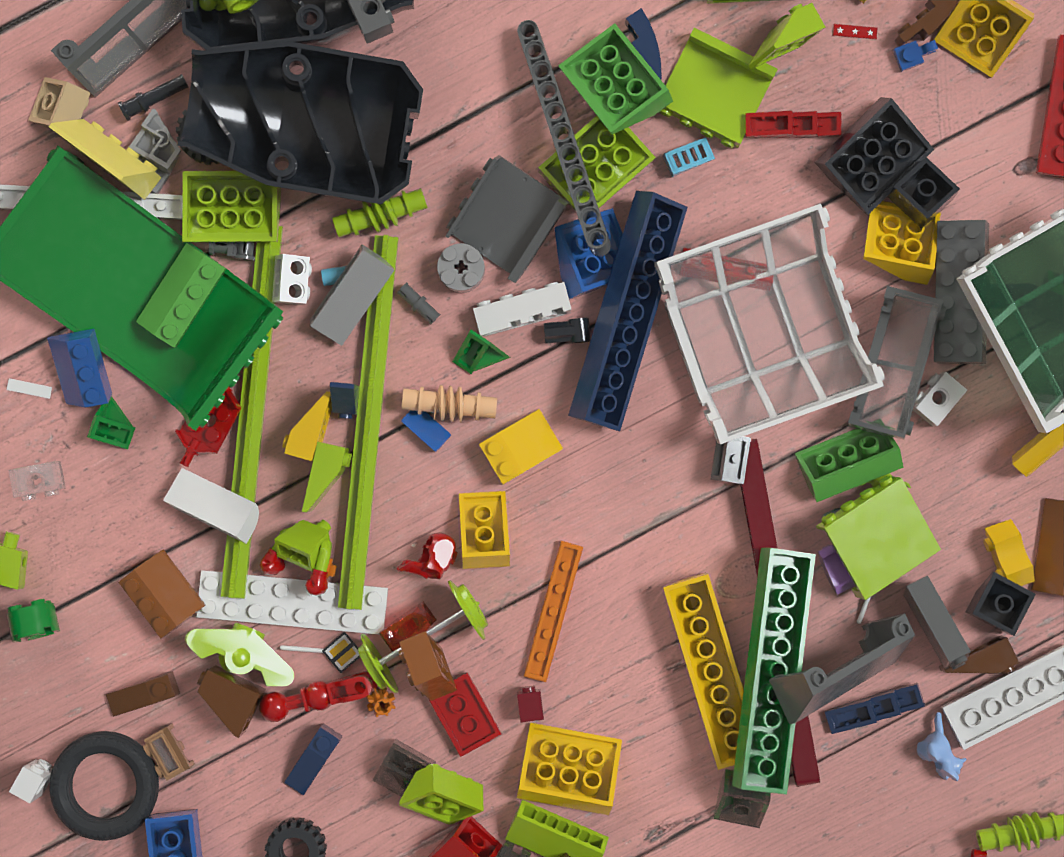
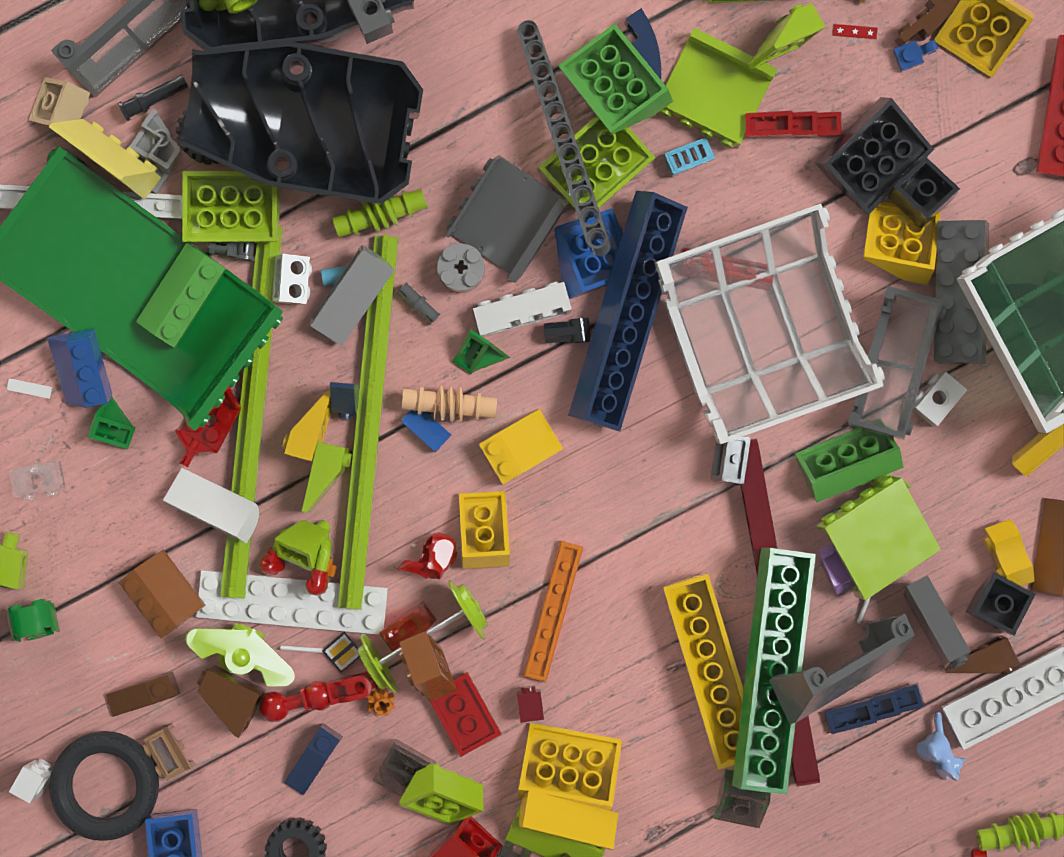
(568, 819): none -> yellow brick

